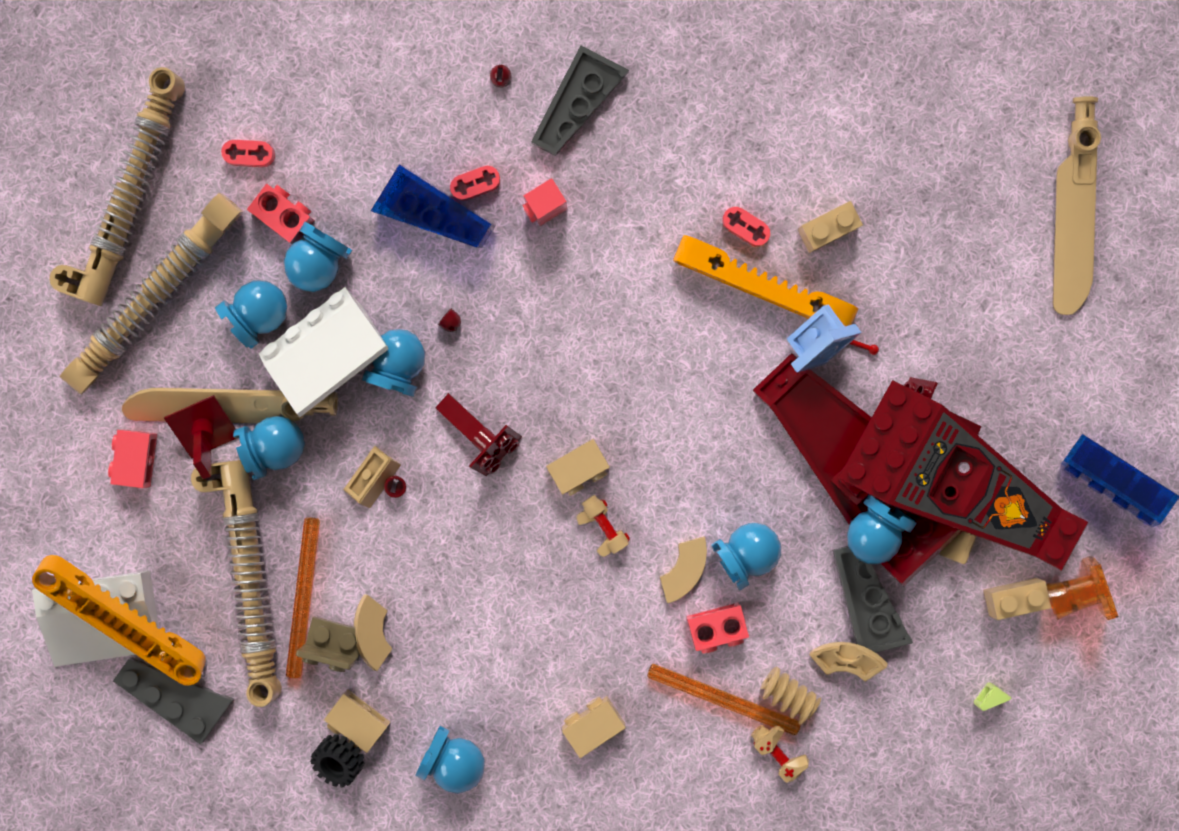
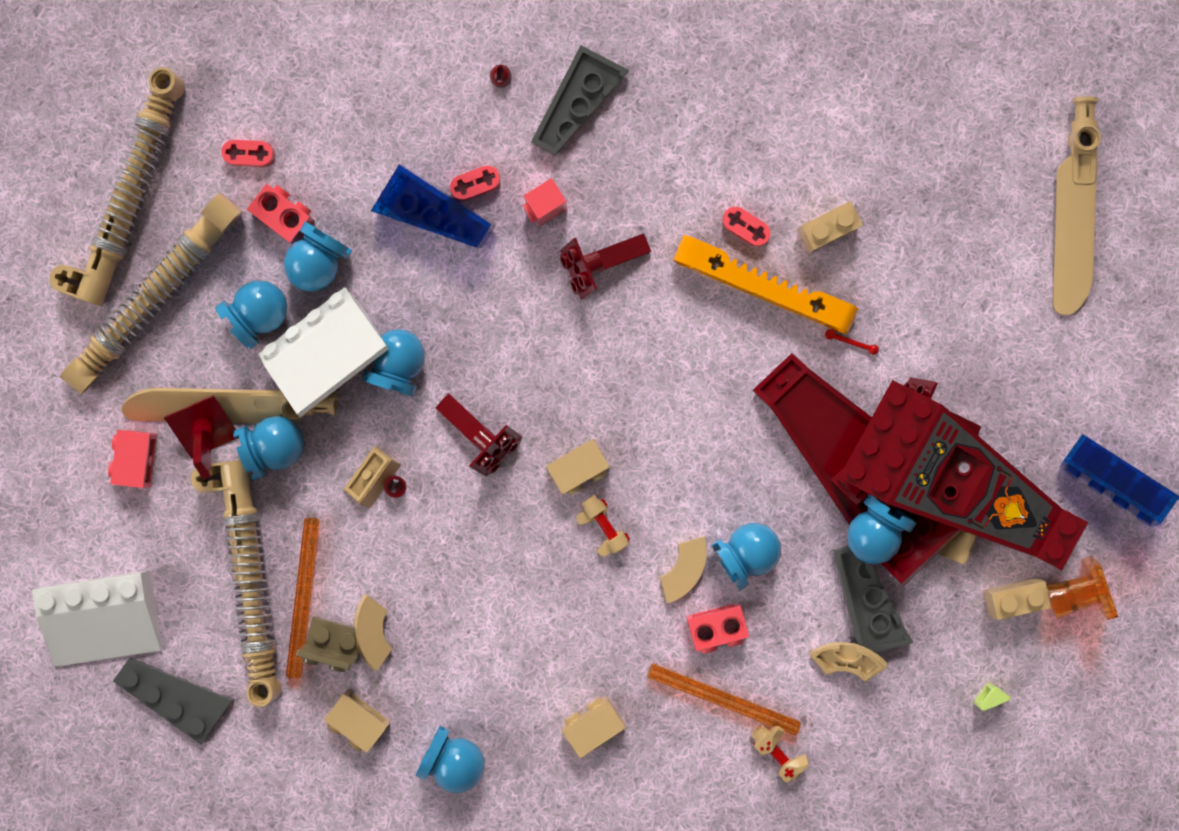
(118, 621): light orange gear -> none
(337, 760): black tyre -> none
(450, 321): dark red hinge -> none
(585, 266): none -> dark red piece
(790, 695): tan piece -> none
(820, 339): light blue bracket -> none

